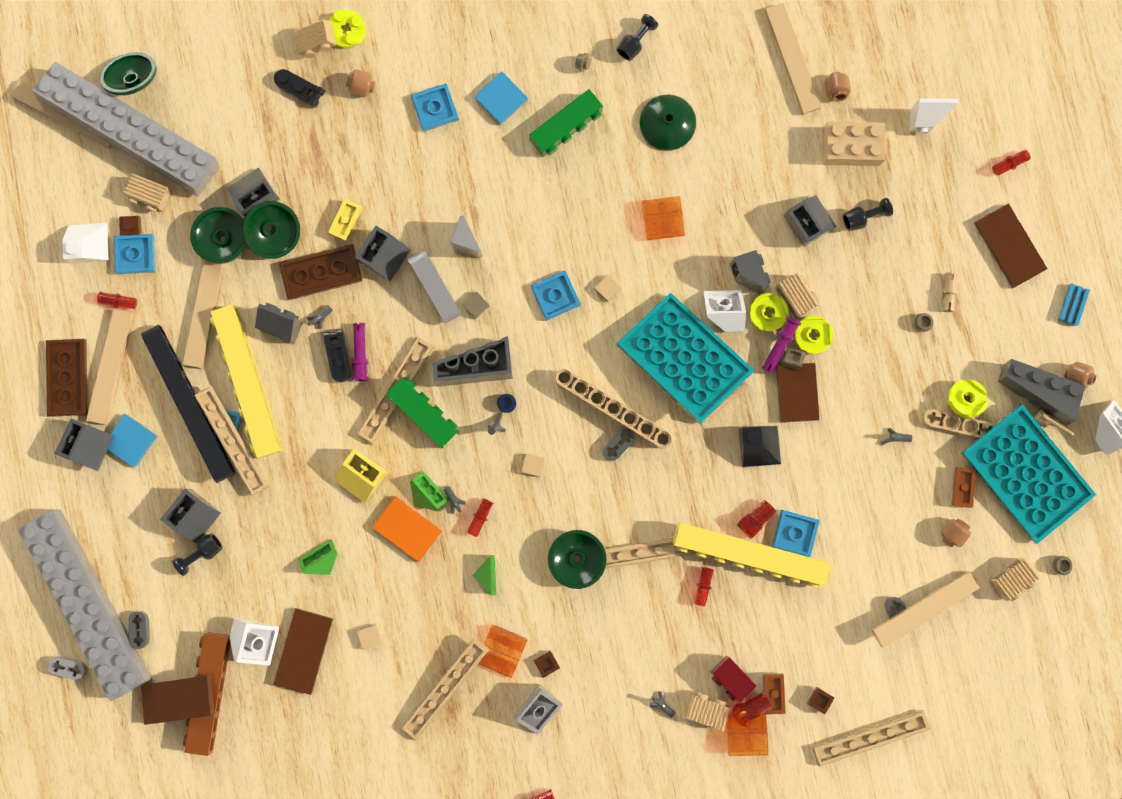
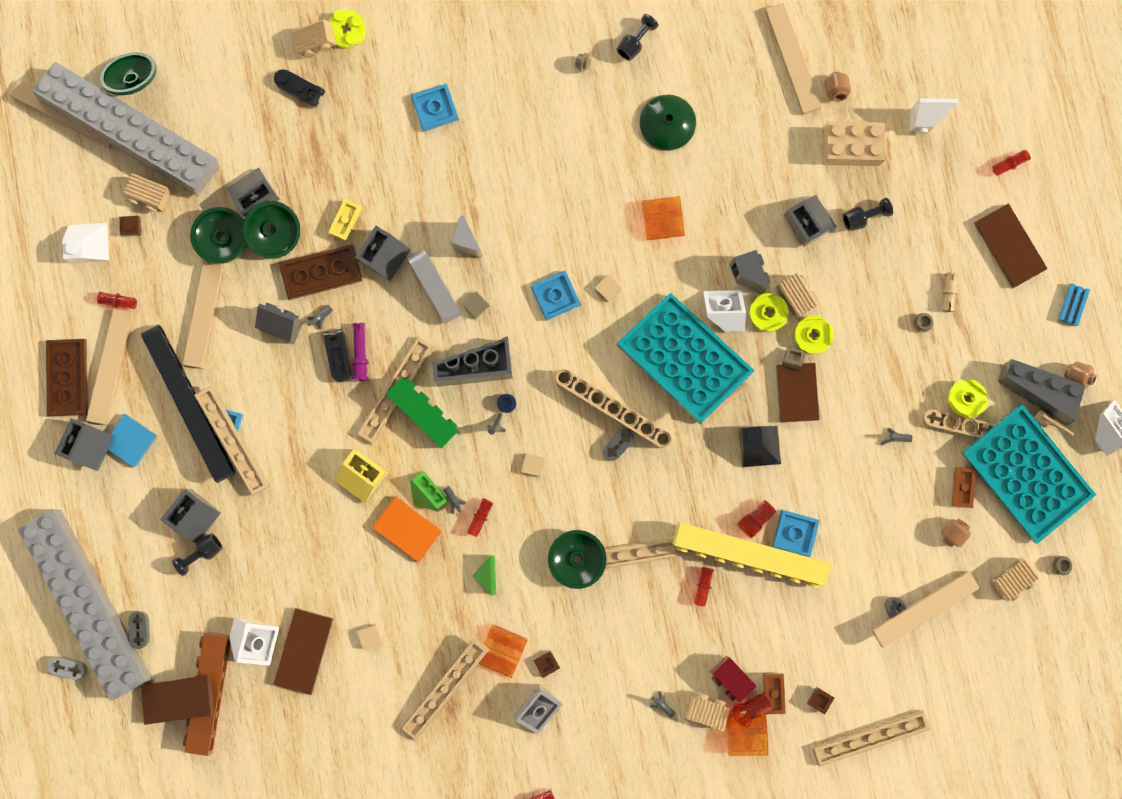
(134, 254): dark azure tile -> none
(246, 381): light yellow brick -> none
(319, 560): bright green slope -> none
(360, 83): medium nougat head -> none
(501, 98): dark azure tile -> none
(566, 122): green brick -> none
(785, 335): magenta pin -> none

